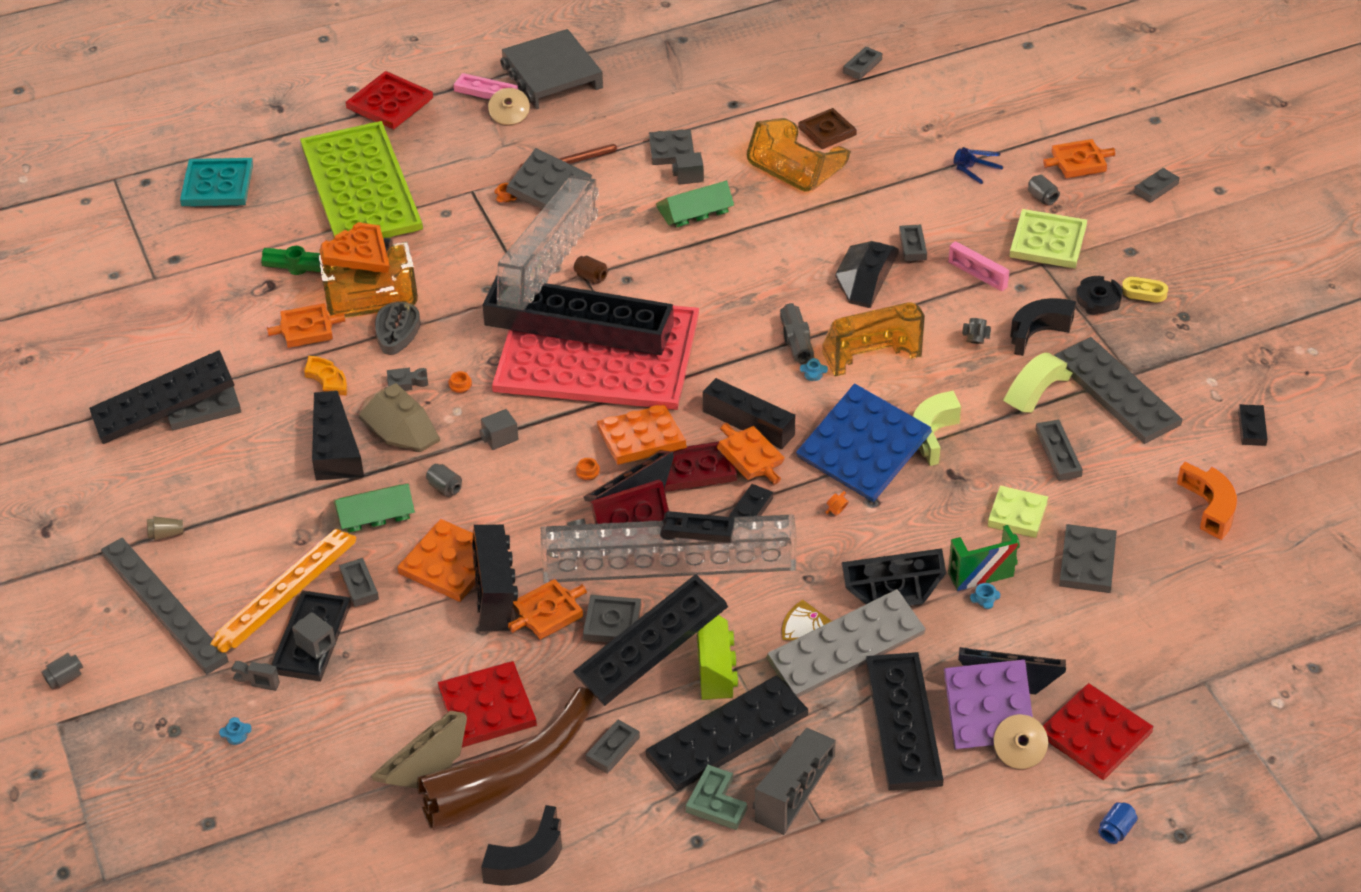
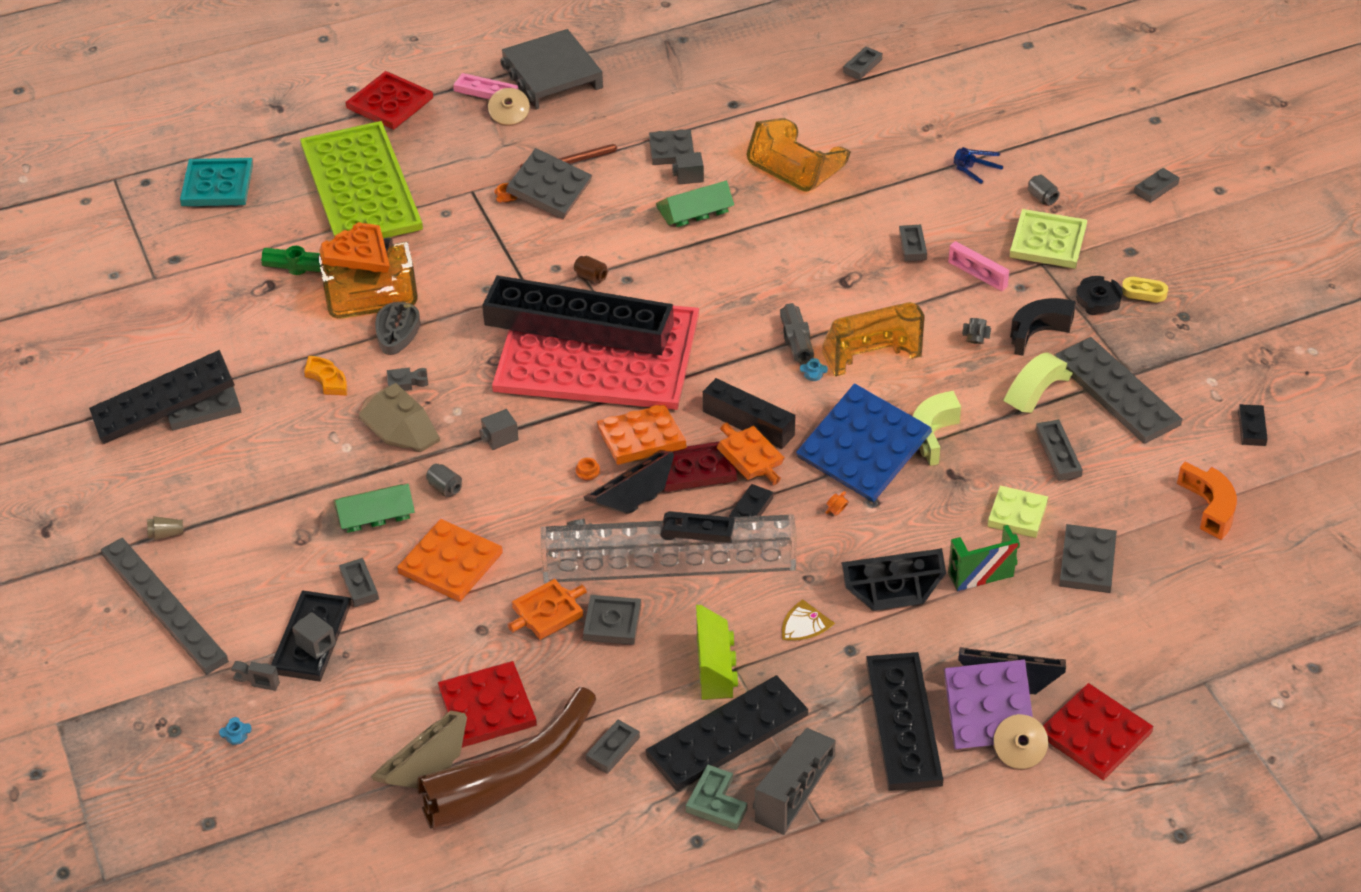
(62, 670): dark grey brick -> none
(282, 590): light orange hinge -> none
(306, 325): orange plate -> none
(333, 445): black wedge -> none
(460, 382): orange plate -> none
(493, 577): black wedge -> none
(527, 861): black arch -> none
(546, 242): clear brick -> none
(632, 505): dark red plate -> none
(650, 639): black plate -> none
(827, 128): reddish brown tile -> none
(845, 643): light grey plate -> none
(865, 271): black wedge -> none
(985, 595): dark azure plate -> none
(1079, 158): orange plate -> none
(1117, 822): blue brick -> none

